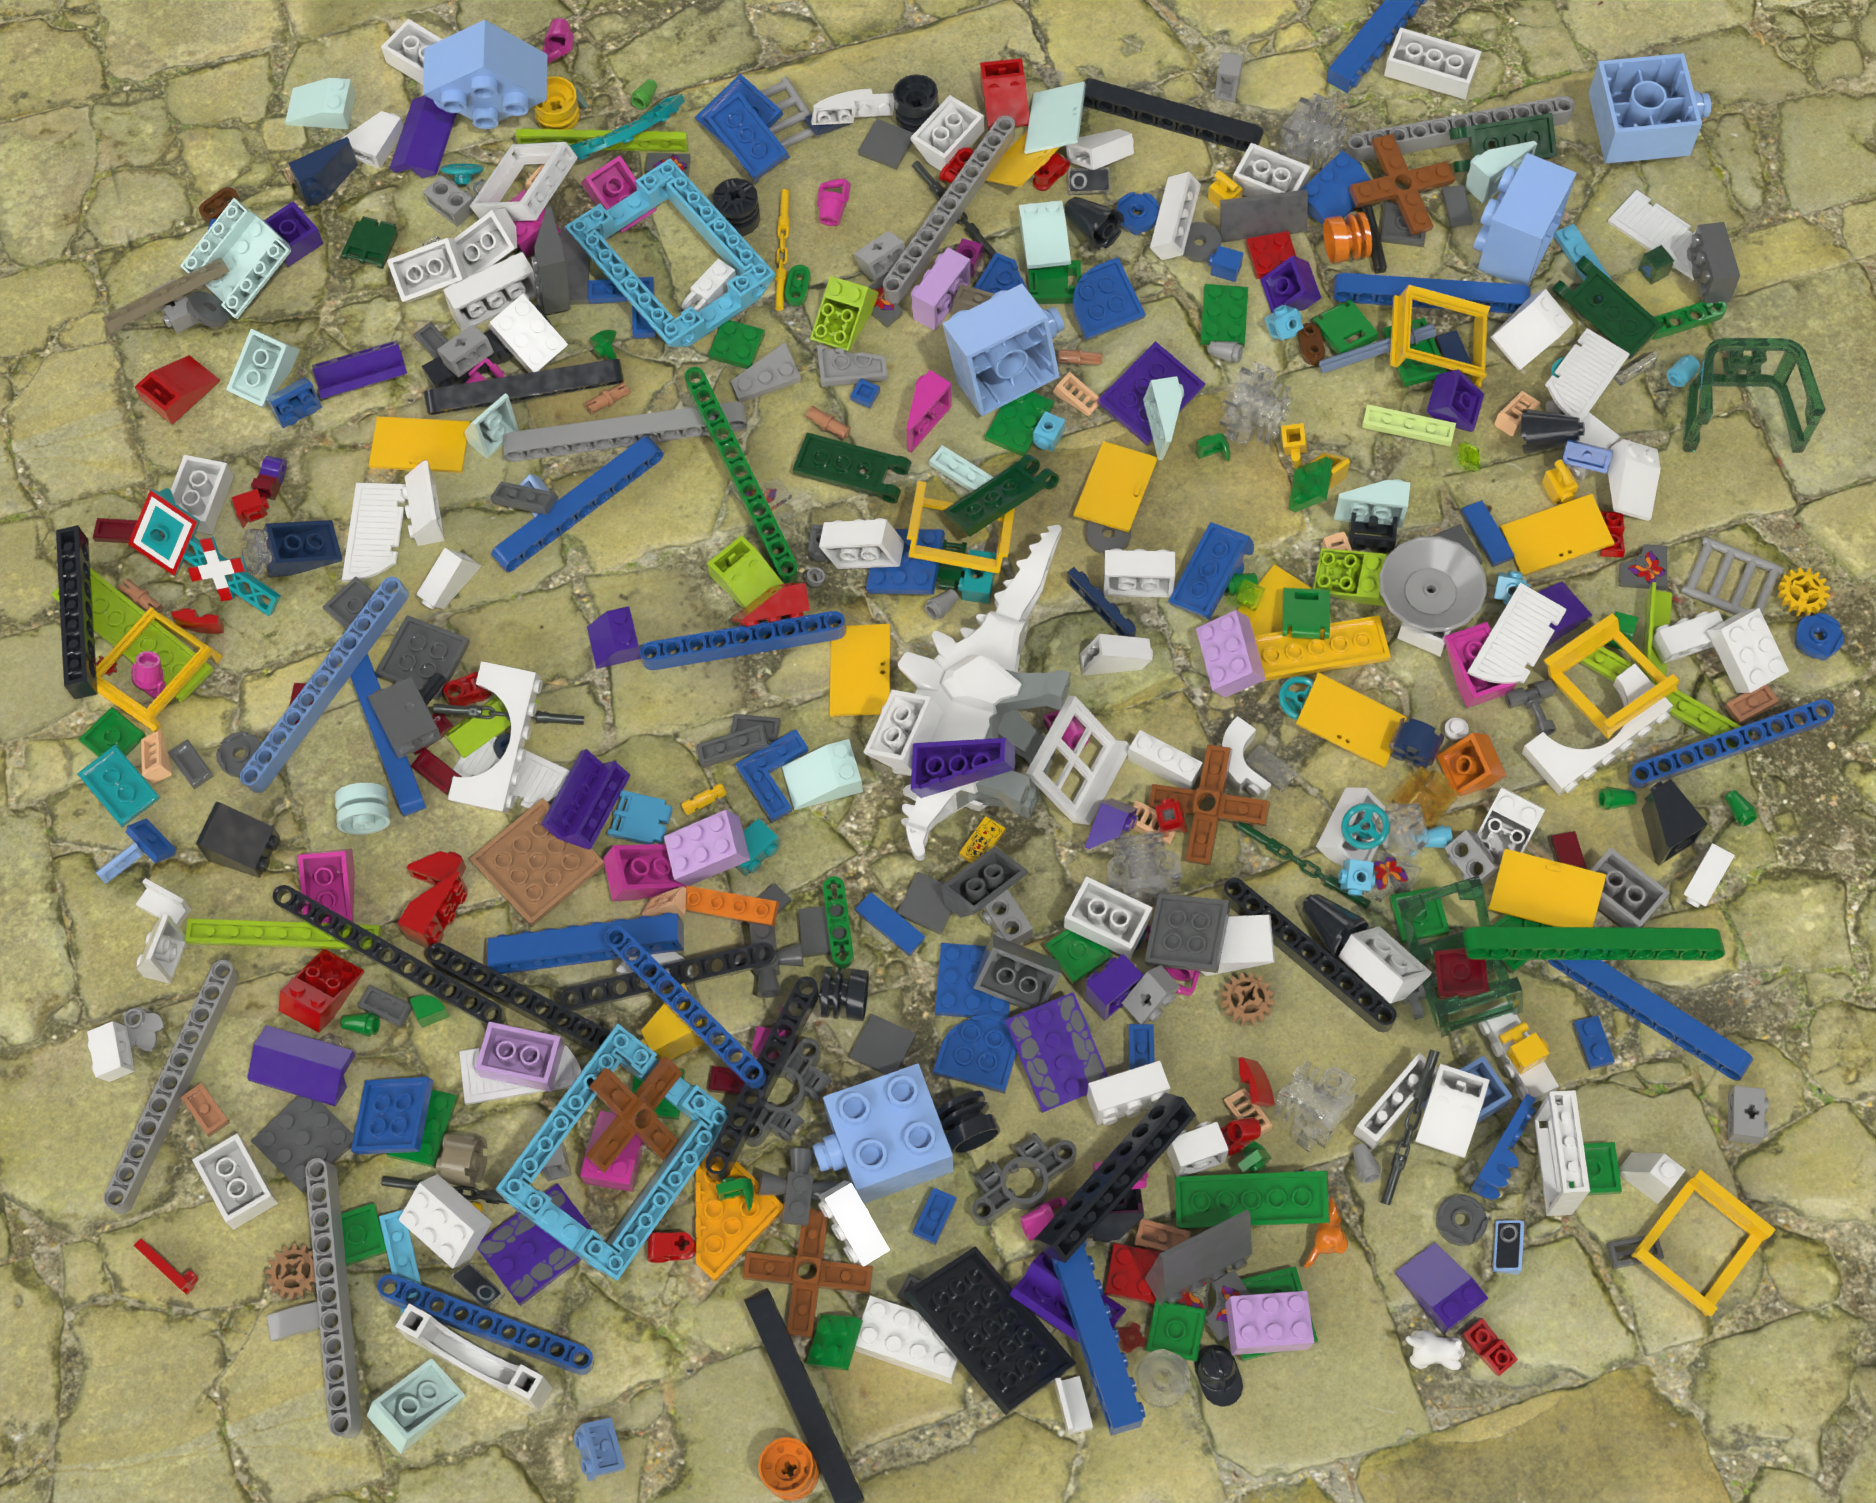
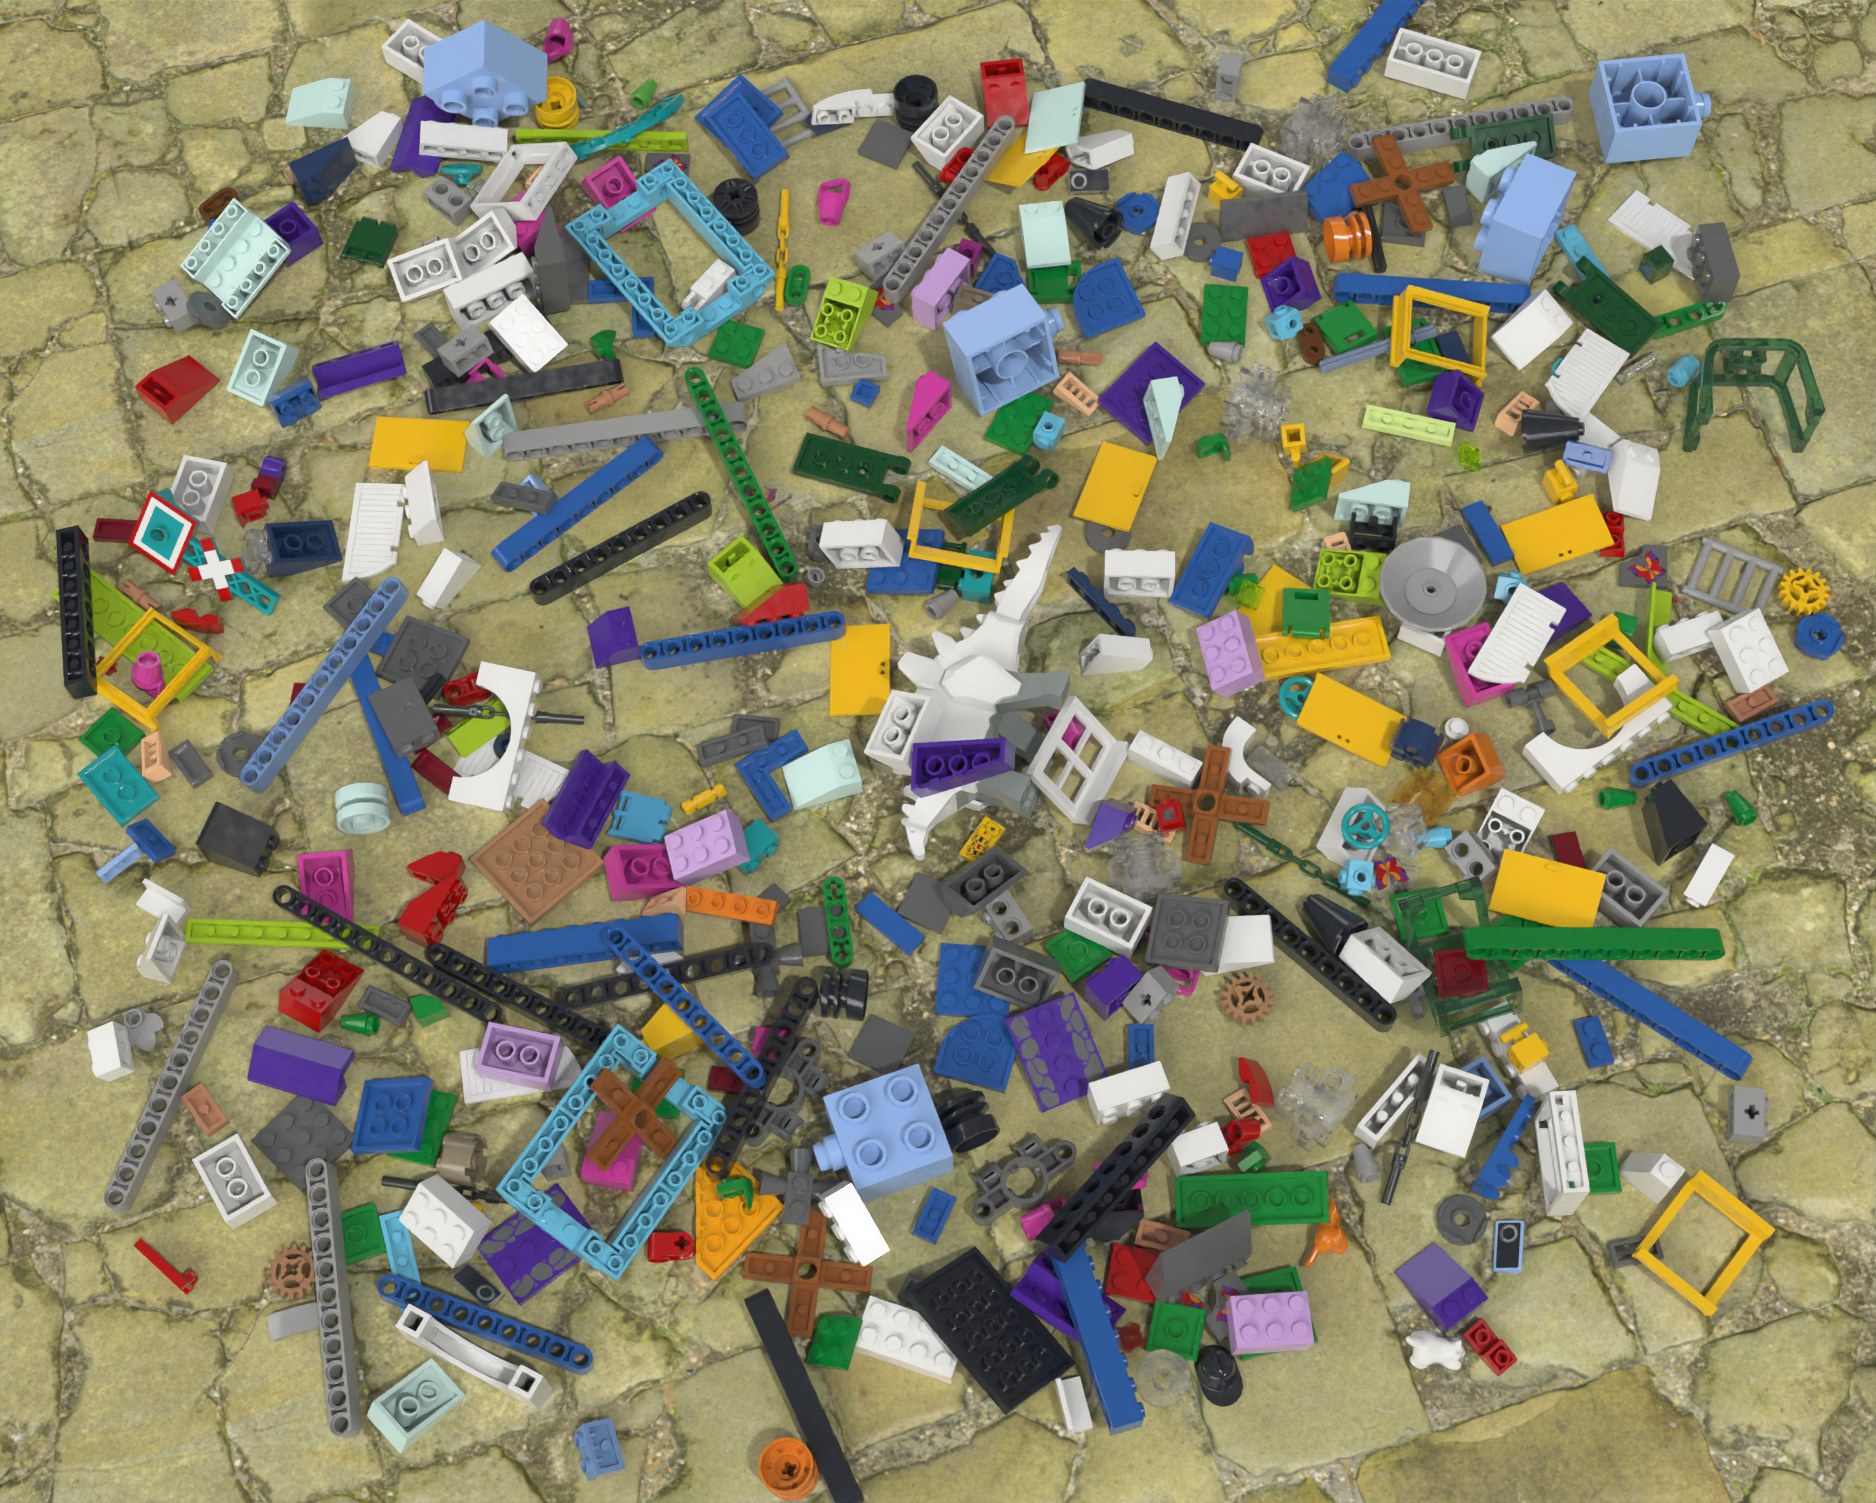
(173, 291): dark tan plate -> none
(382, 644): none -> blue plate
(462, 141): none -> white brick
(615, 557): none -> black beam

